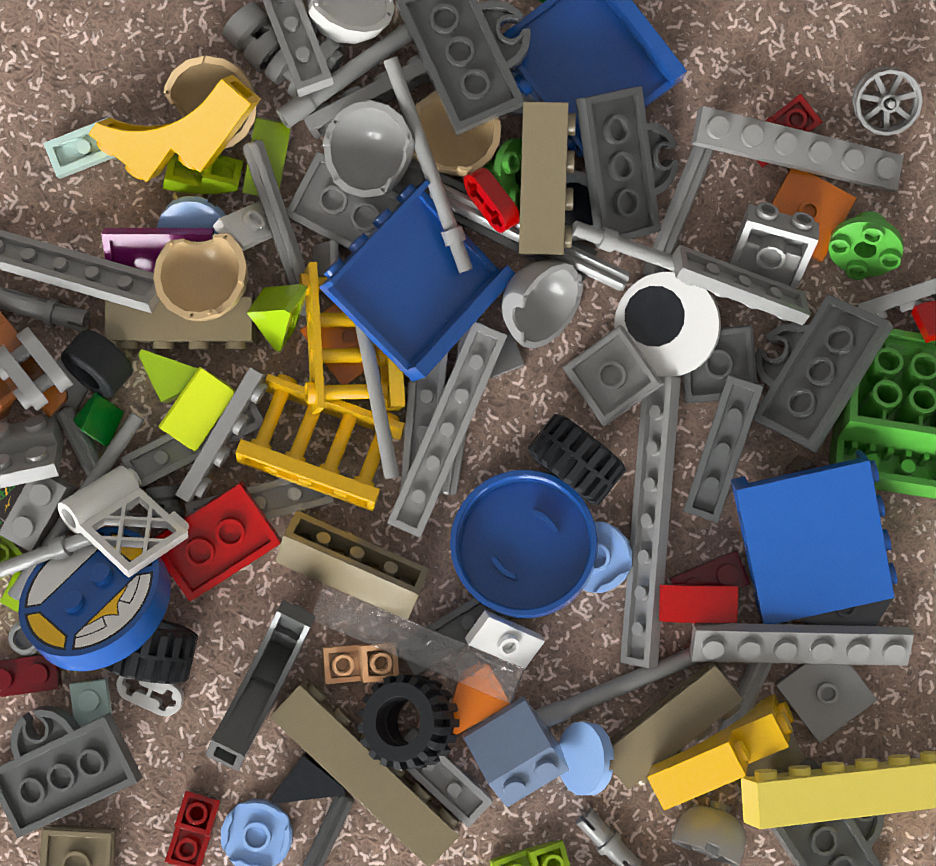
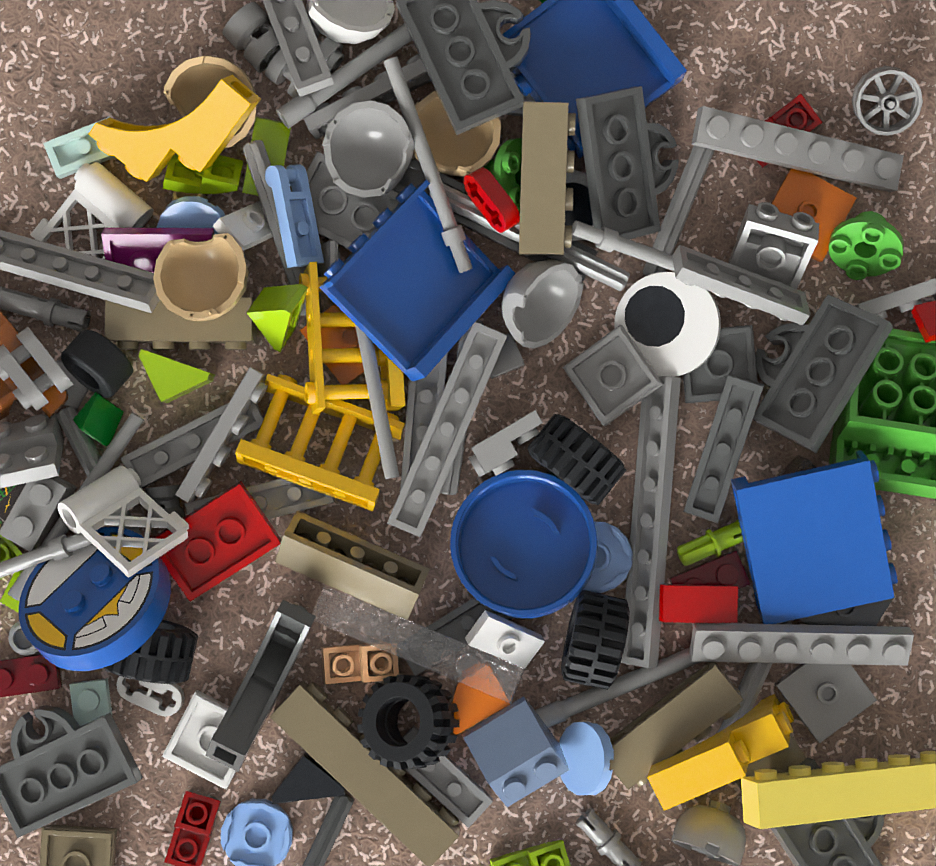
(103, 198): none -> white piece
(193, 738): none -> white plate
(197, 409): neon yellow slope -> none
(295, 214): none -> light blue plate
(497, 450): none -> light grey plate
(595, 639): none -> black tyre
(710, 544): none -> lime axle

